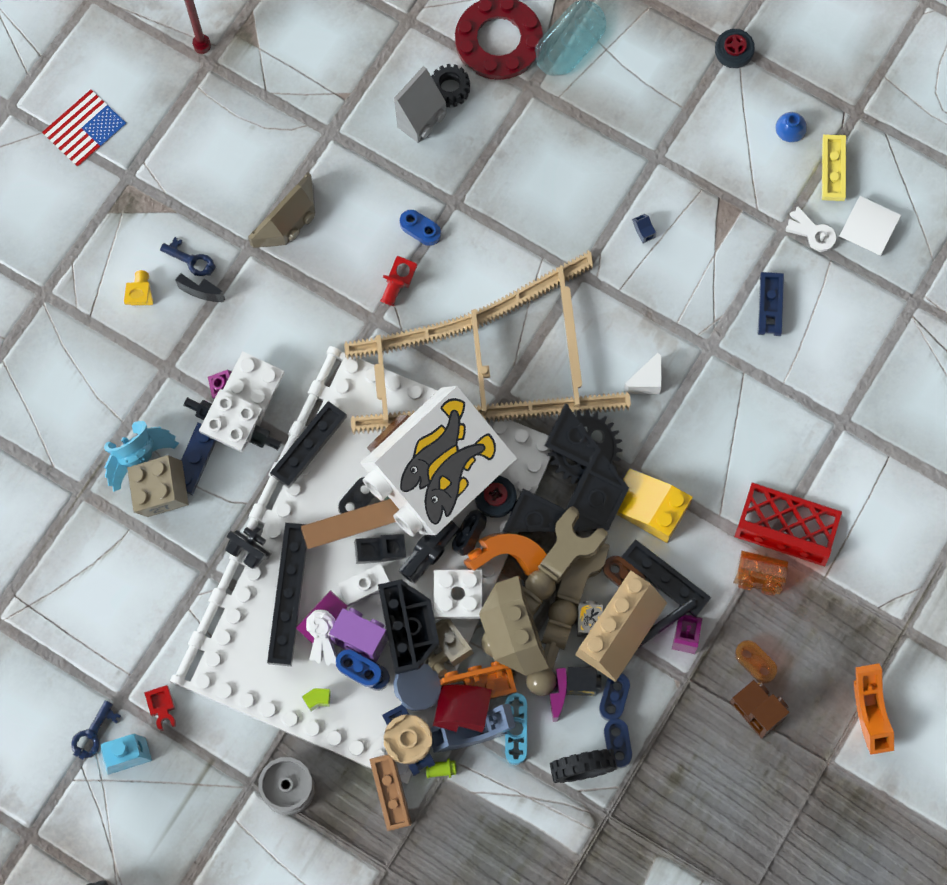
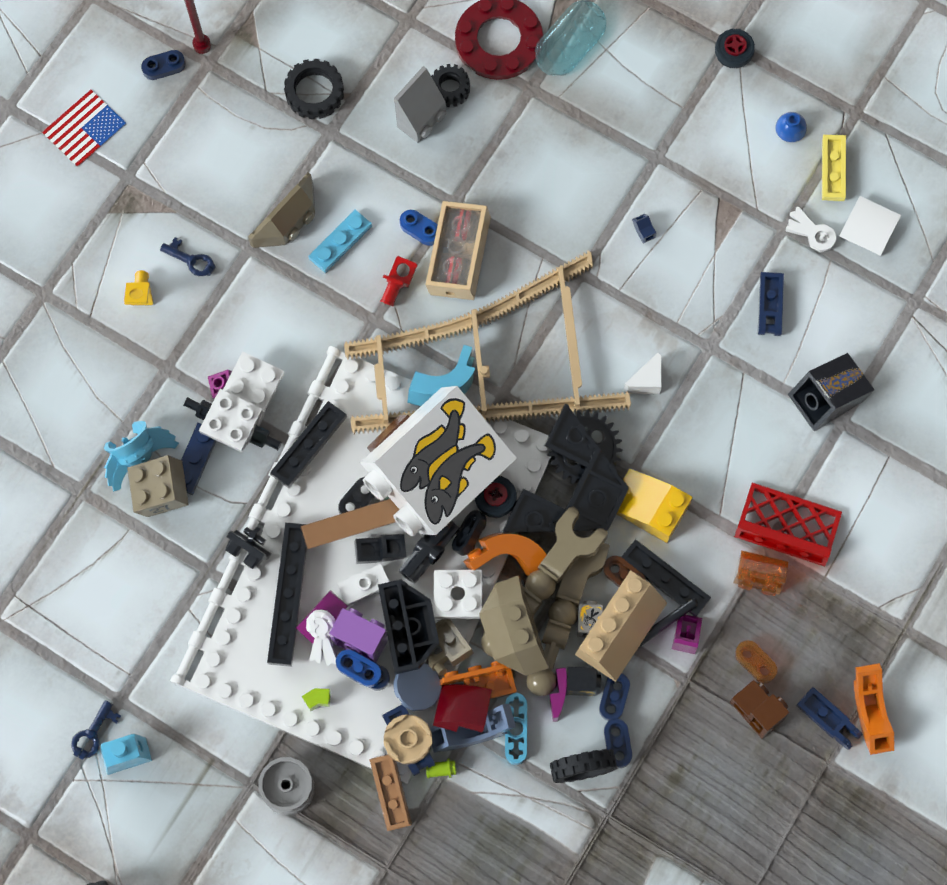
(160, 703): red plate -> none
(164, 66): none -> dark blue plate
(204, 290): black slope -> none
(310, 68): none -> black tyre
(340, 241): none -> medium azure plate
(425, 386): none -> medium azure arch
(458, 250): none -> brick
(827, 717): none -> dark blue hinge
(830, 391): none -> black slope

